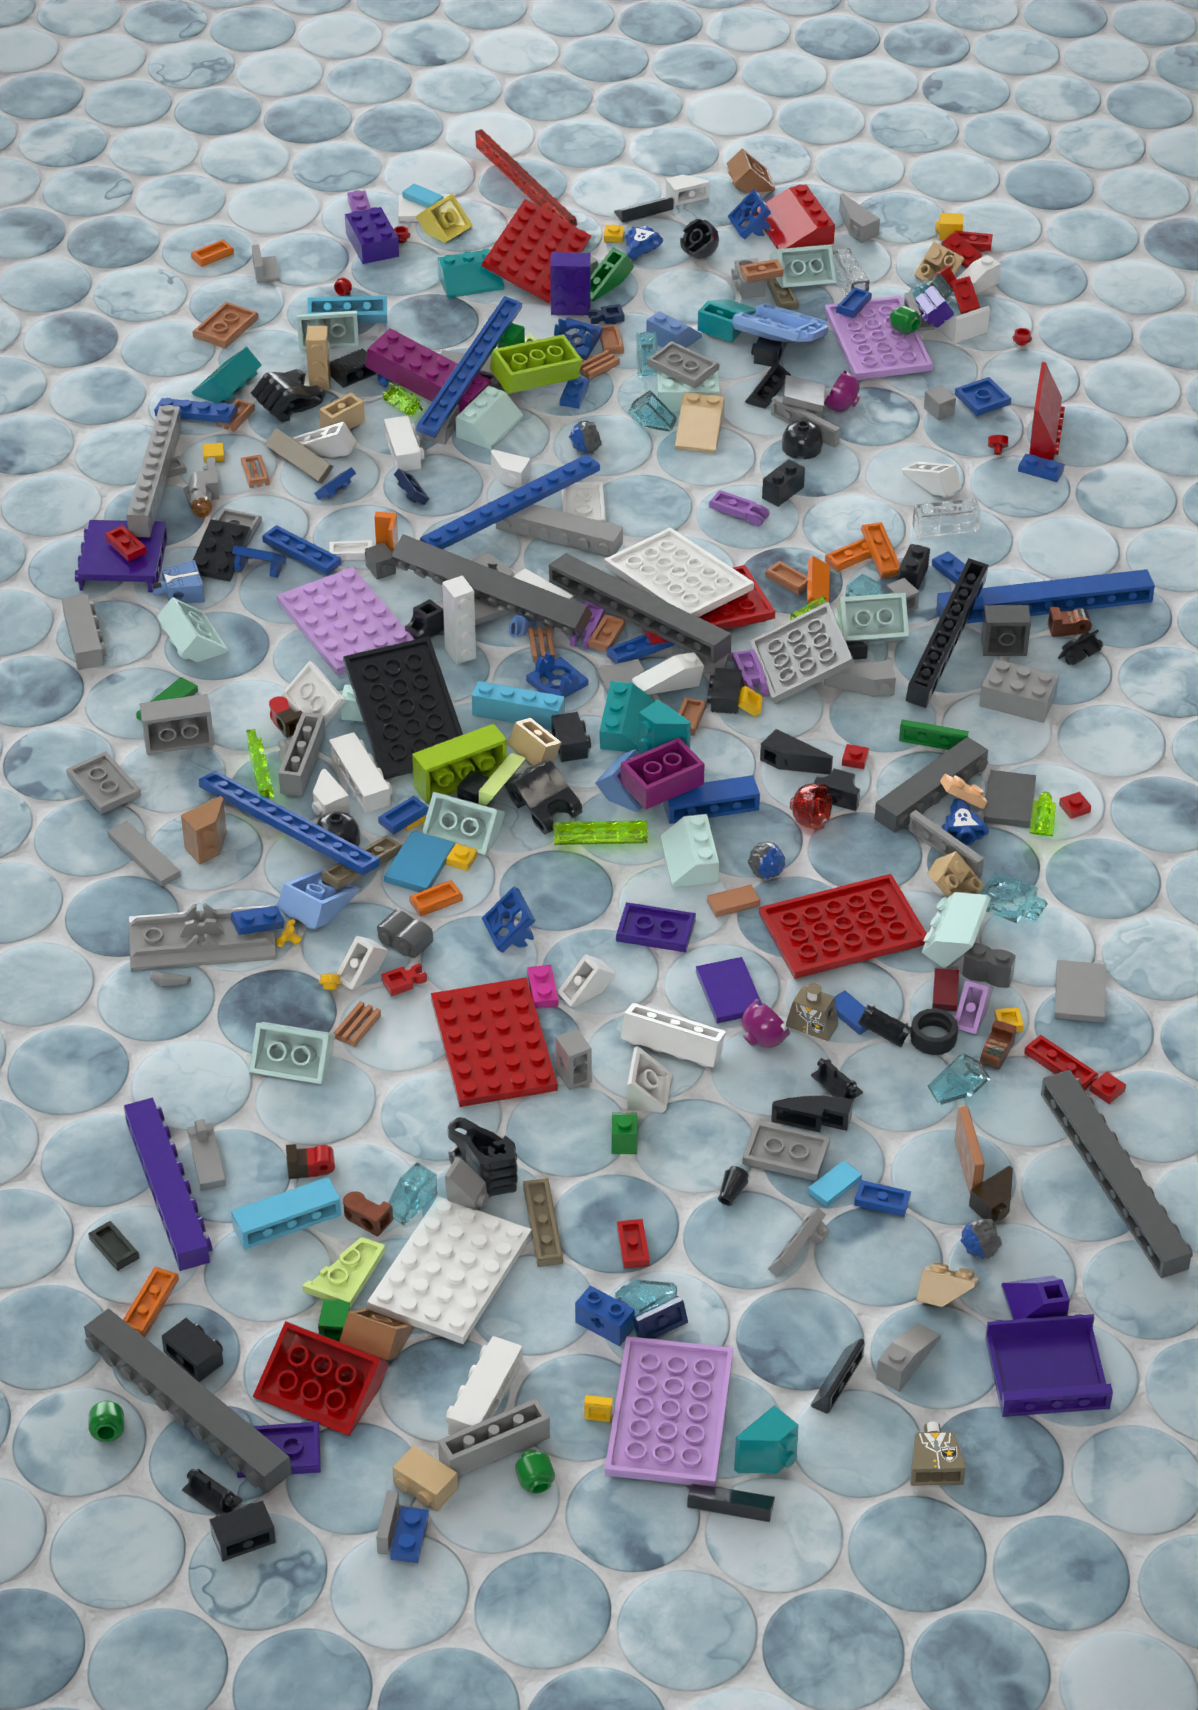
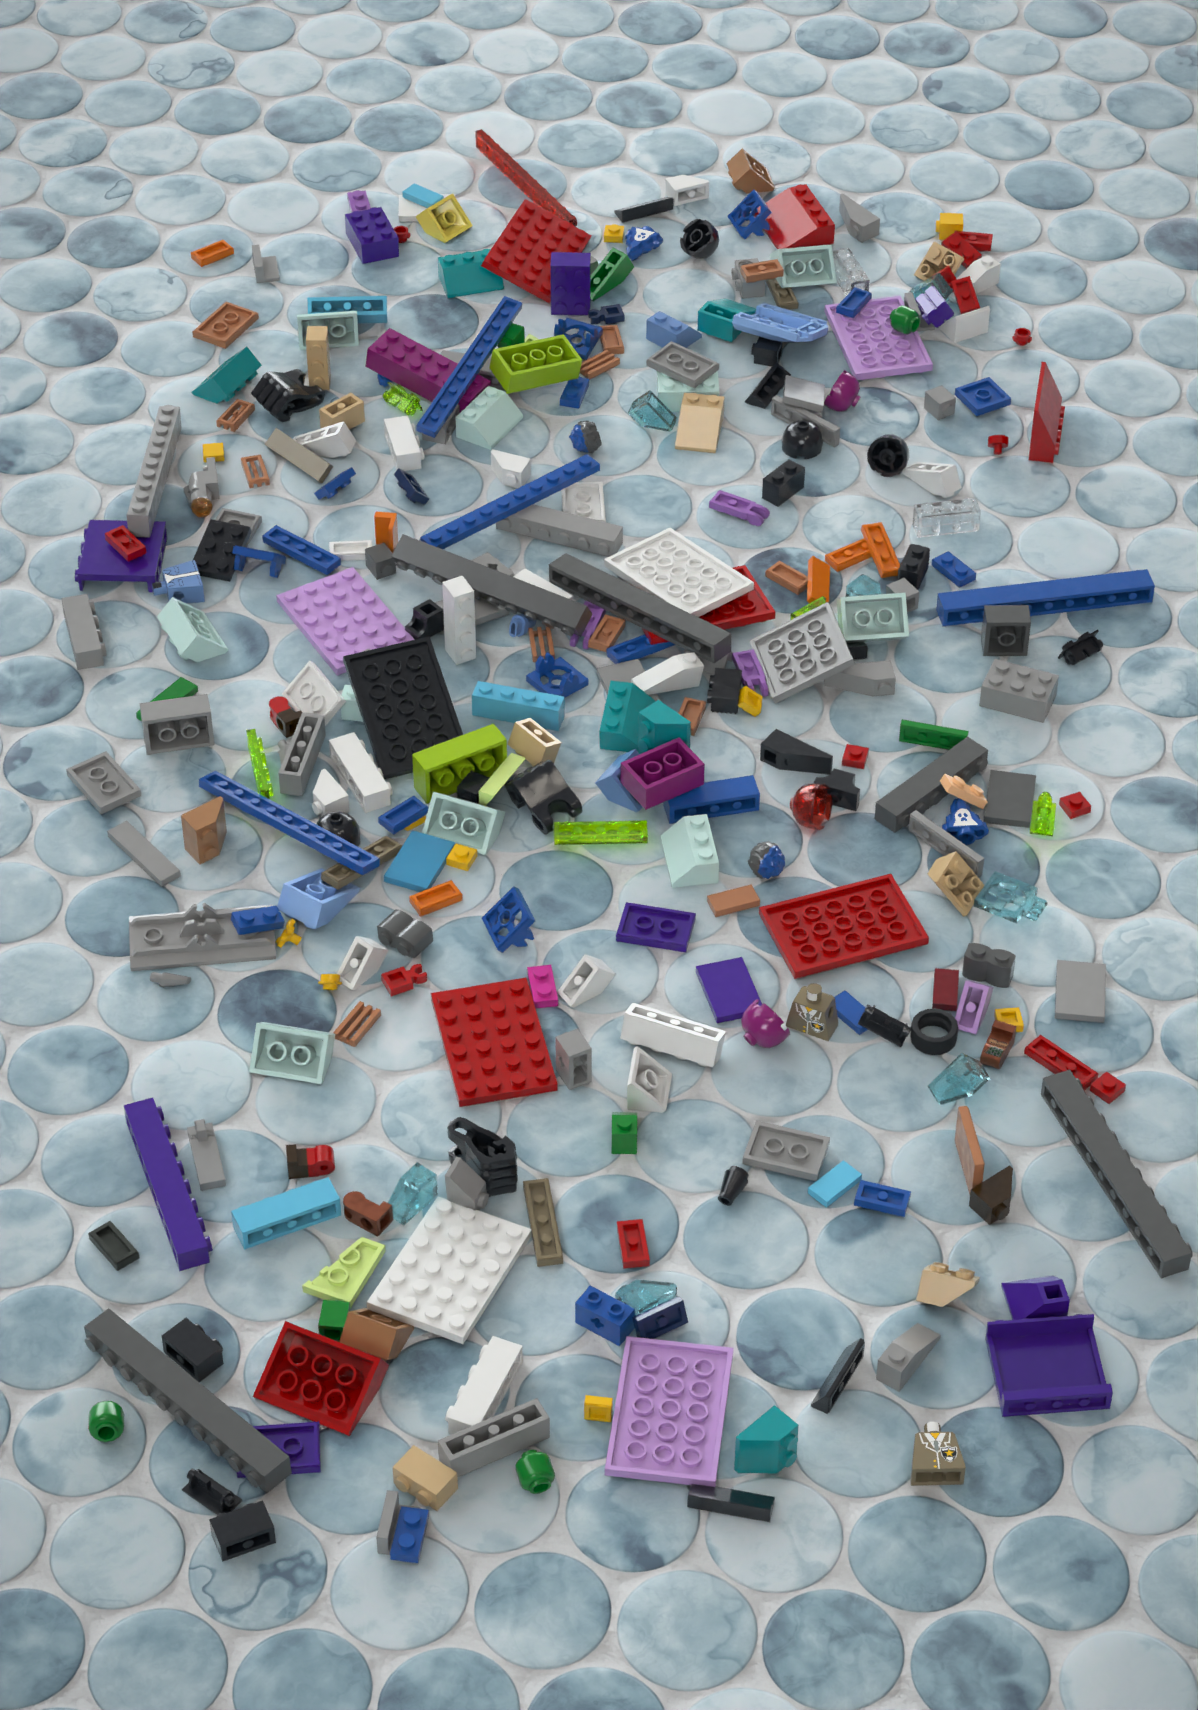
(151, 1300): orange tile -> none
(177, 467): light grey tile -> none
(201, 410): blue plate -> none
(343, 286): red plate -> none
(350, 368): black brick -> none
(571, 732): black brick -> none
(645, 347): clear light blue slope -> none
(810, 1228): light grey hinge -> none
(813, 1112): black slope -> none
(835, 1081): black hinge -> none
(888, 455): none -> black cylinder
(947, 633): black brick -> none
(955, 927): light aqua slope -> none
(981, 1238): dark grey piece -> none
(1041, 467): blue plate -> none
(1068, 622): copper leg -> none

